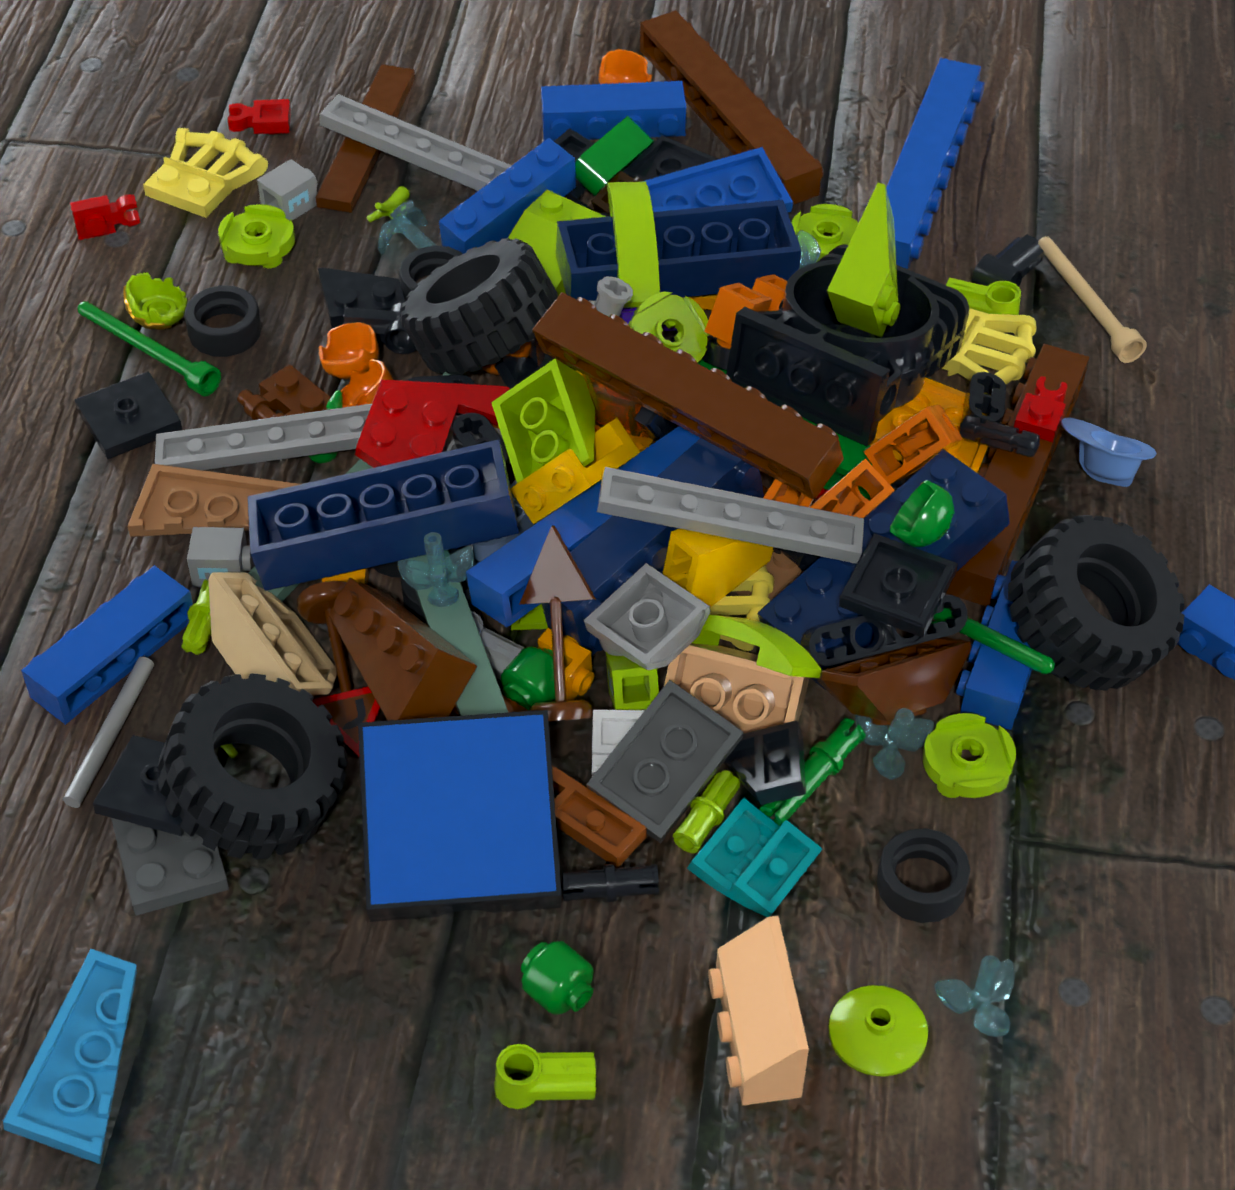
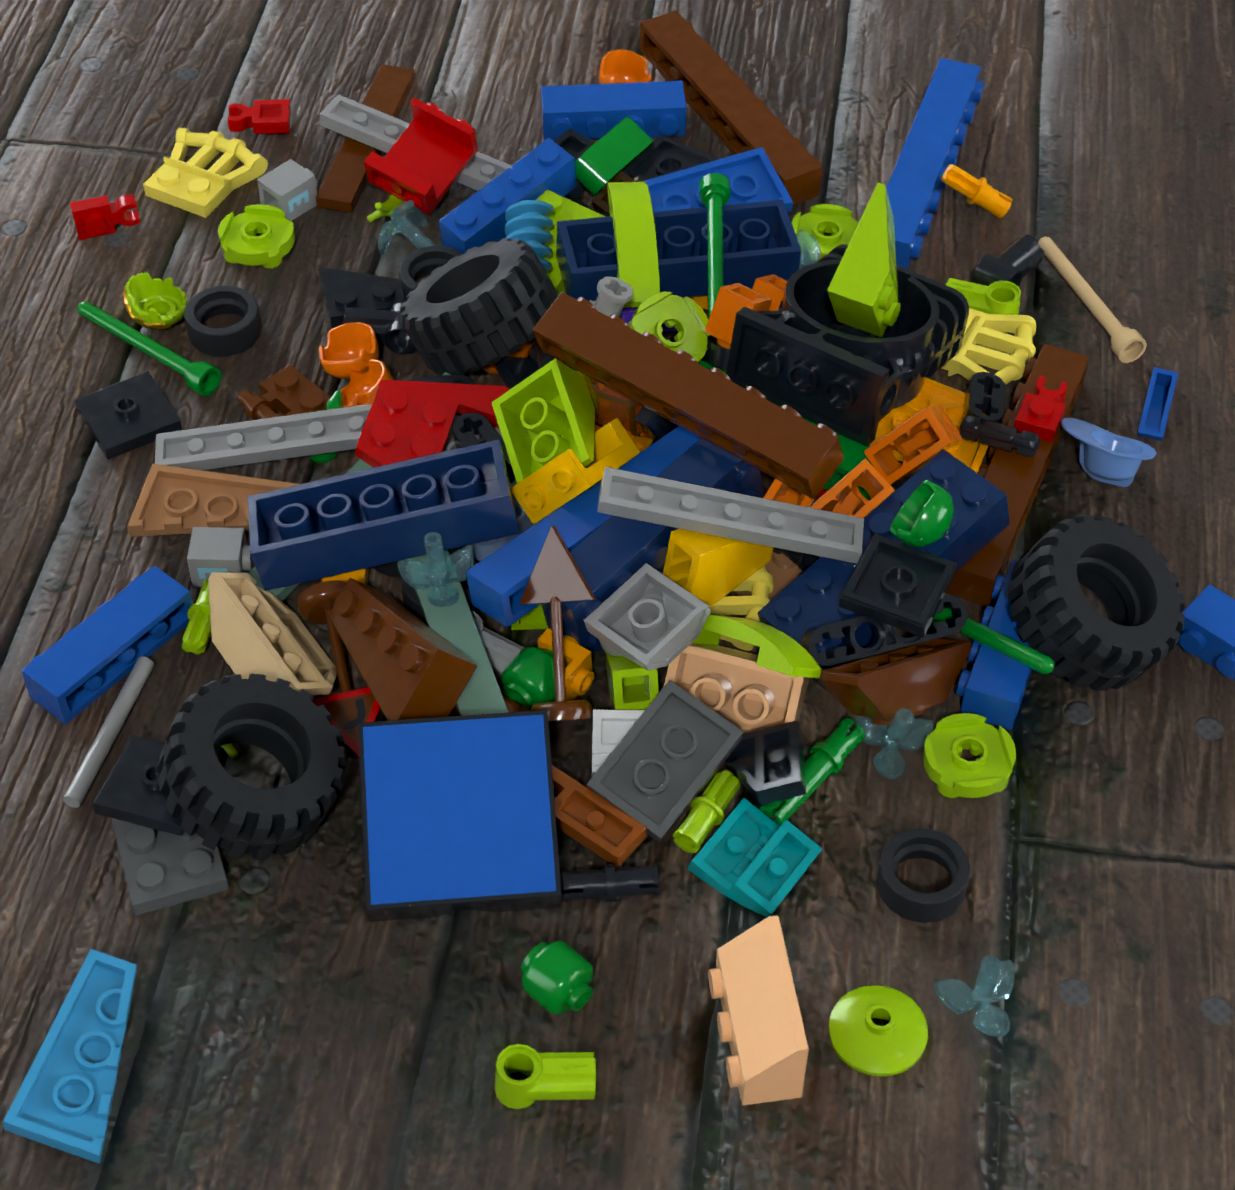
(424, 157): none -> red panel
(529, 223): none -> dark azure piece
(714, 193): none -> green piece
(977, 191): none -> light orange axle
(1157, 404): none -> blue piece

